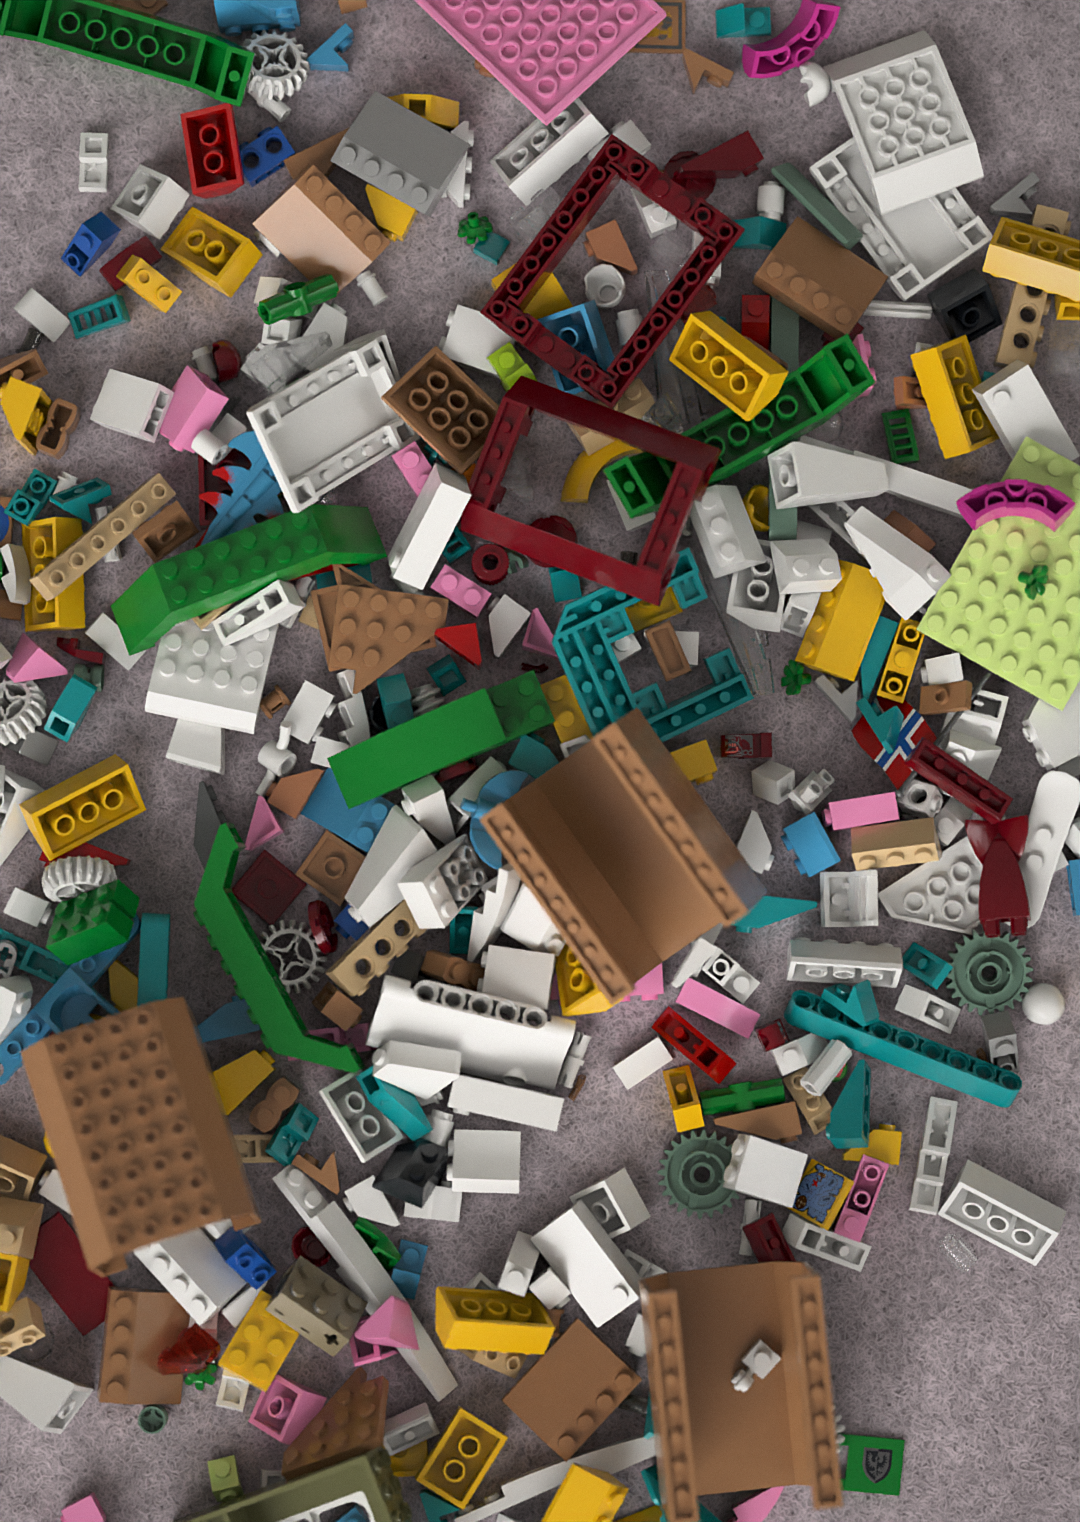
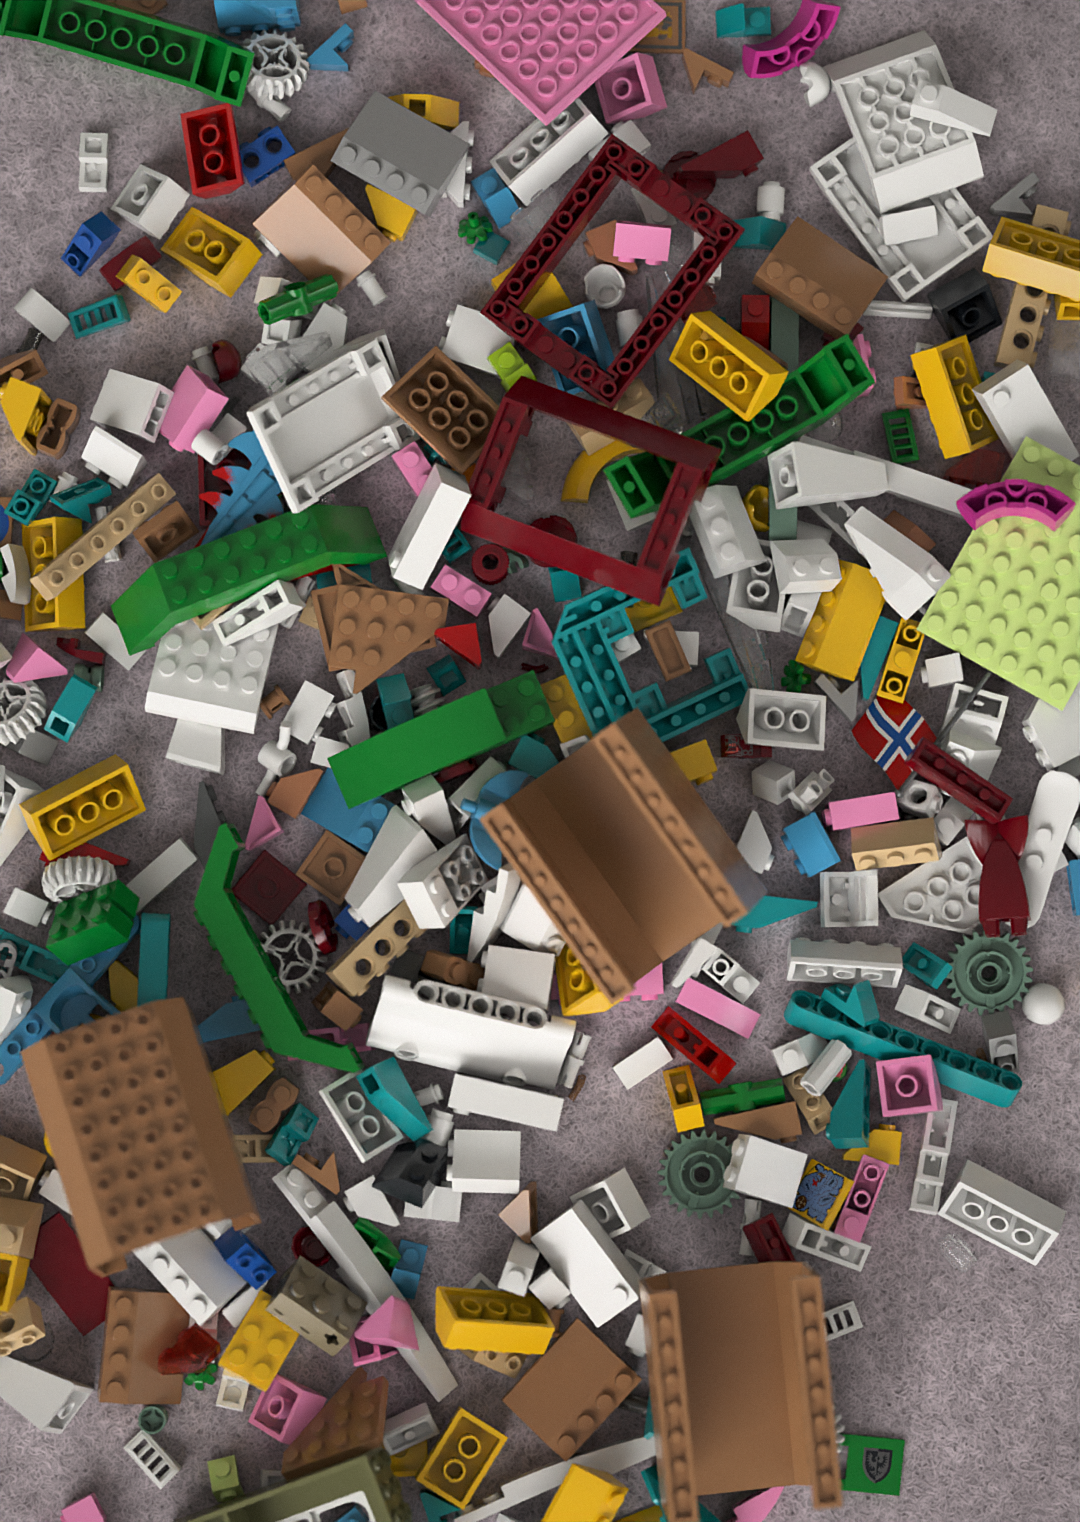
(113, 458): none -> white slope
(159, 1451): none -> white slope
(162, 872): none -> white slope
(416, 1067): white slope -> none
(495, 197): none -> dark azure slope
(522, 1213): none -> slope
(630, 89): none -> bright pink slope
(642, 242): none -> bright pink brick
(759, 1360): white plate -> none
(772, 1035): dark red leg -> none
(783, 719): none -> white slope
(817, 204): sand green slope -> none
(846, 1329): none -> white slope
(885, 725): teal slope -> none
(909, 225): none -> white slope
(909, 1086): none -> bright pink slope
(945, 698): medium nougat plate -> none
(952, 108): none -> white slope
(977, 468): none -> clear red slope
(1034, 580): green plant -> none

